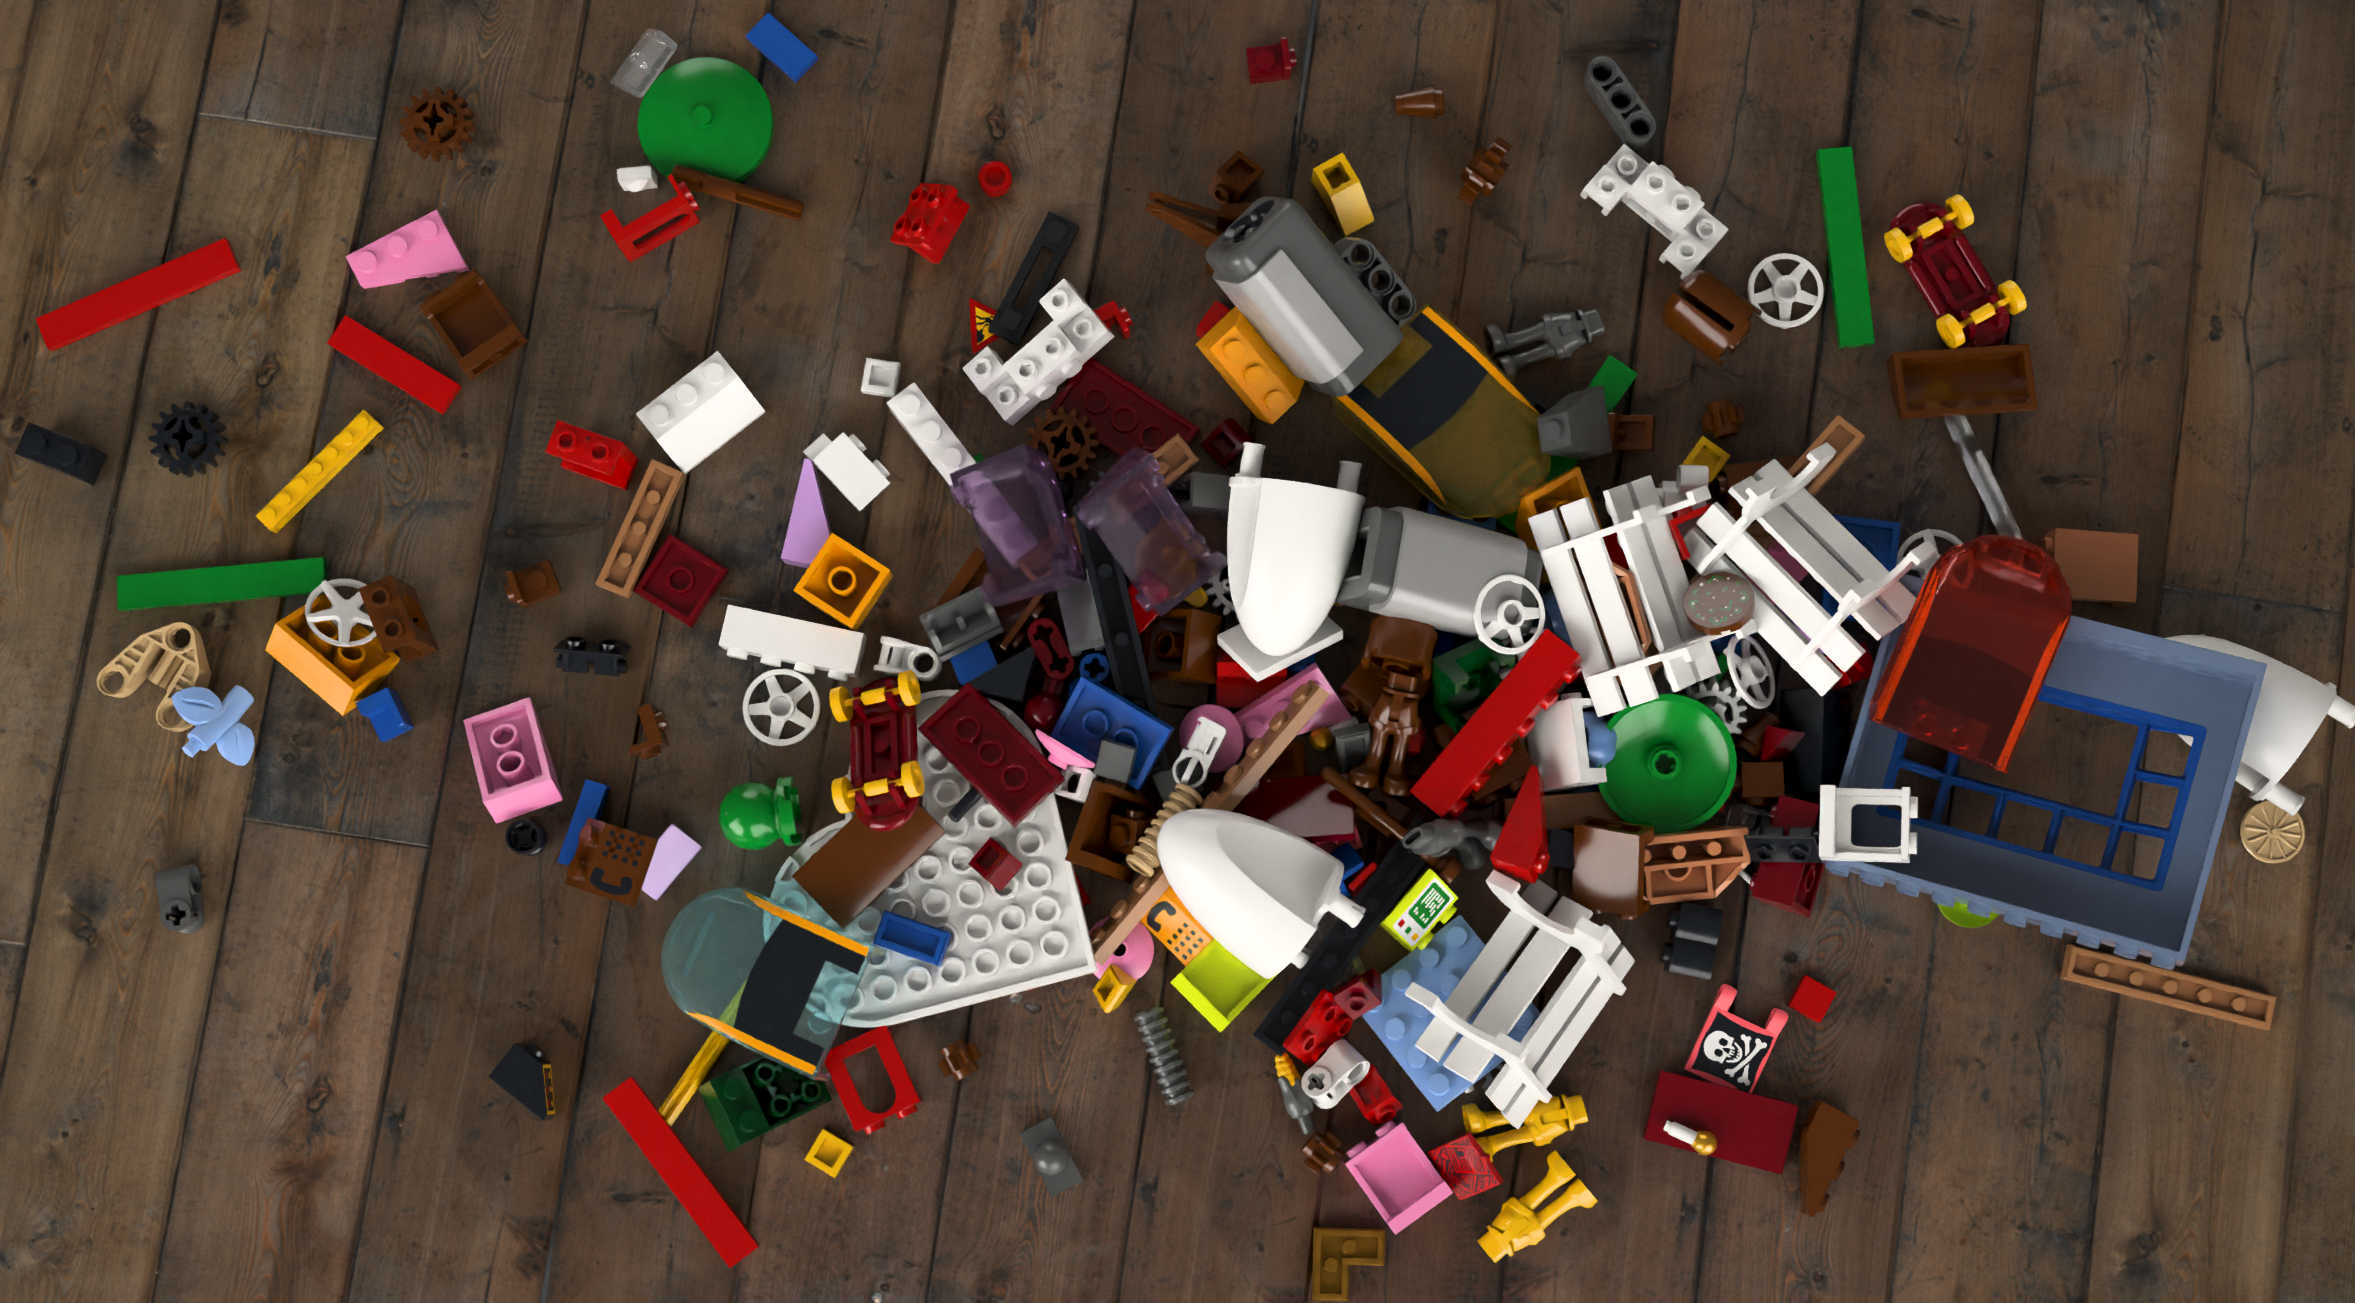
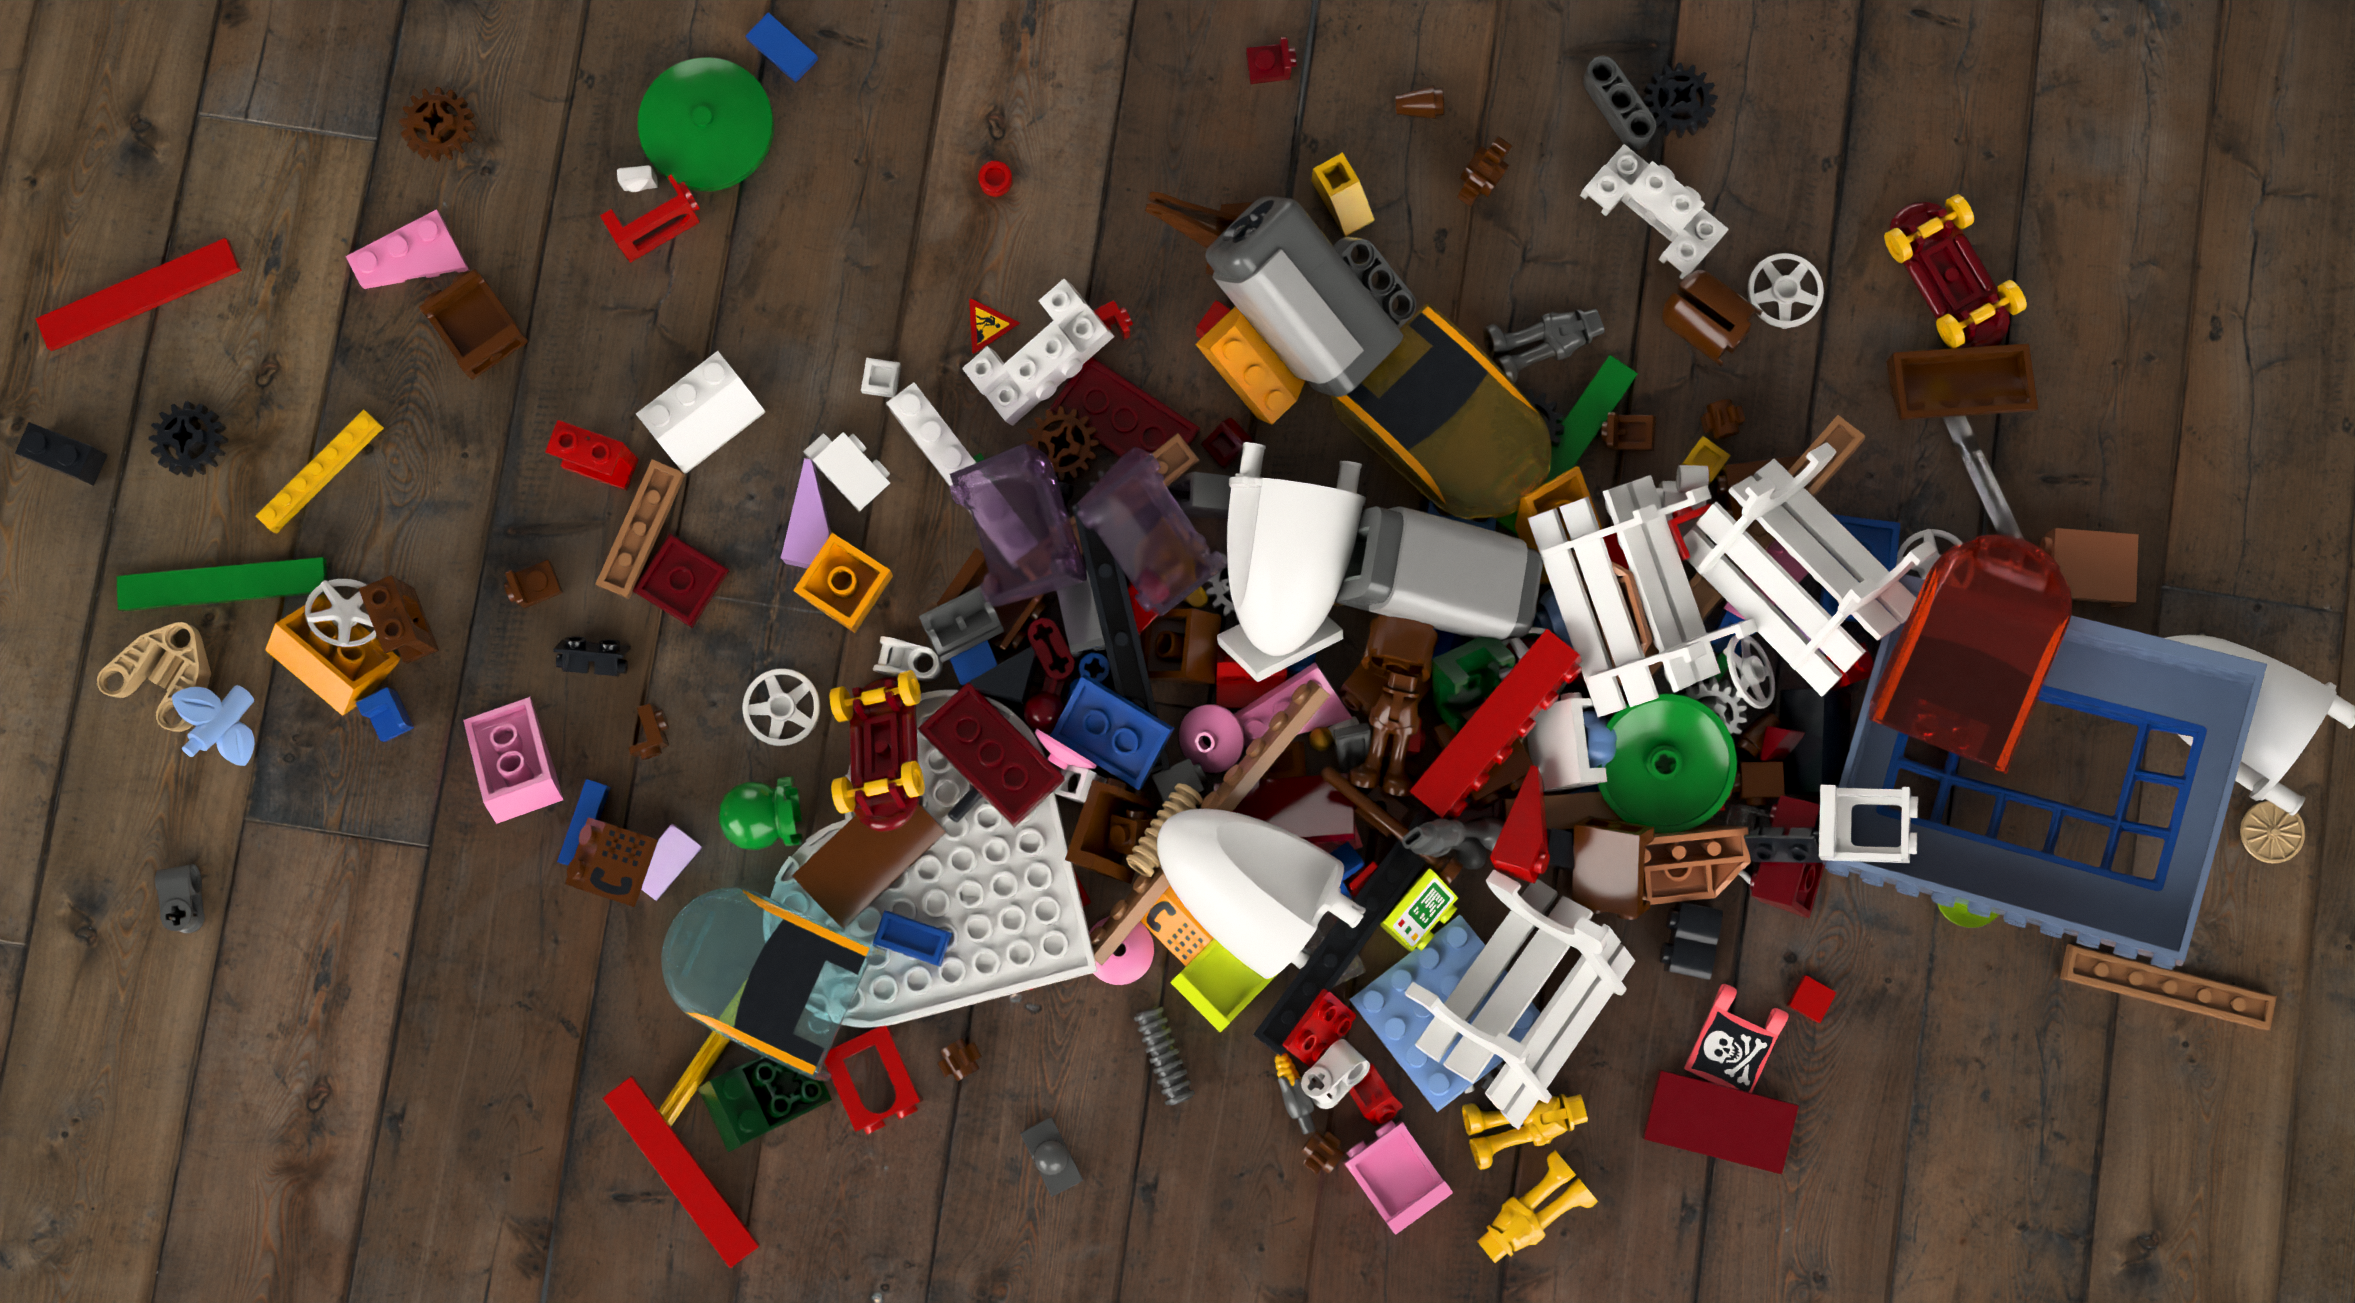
(394, 365): red tile -> none
(520, 834): black wheel -> none
(527, 1078): black slope -> none
(644, 63): clear slope -> none
(738, 193): reddish brown axle -> none
(793, 642): white brick -> none
(829, 1153): yellow tile -> none
(930, 220): red bracket -> none
(995, 864): dark red slope -> none
(1013, 321): black container -> none
(1113, 988): yellow slope -> none
(1115, 760): dark grey tile -> none
(1202, 747): white piece -> none
(1234, 179): reddish brown bracket -> none
(1336, 1250): pearl gold tile -> none
(1360, 994): dark red bracket -> none
(1465, 1166): red piece -> none
(1524, 613): white wheel -> none
(1576, 426): dark grey slope -> none
(1688, 110): none -> black gear
(1702, 1141): piece -> none
(1719, 603): tile -> none
(1822, 1146): reddish brown slope -> none
(1845, 247): green tile -> none

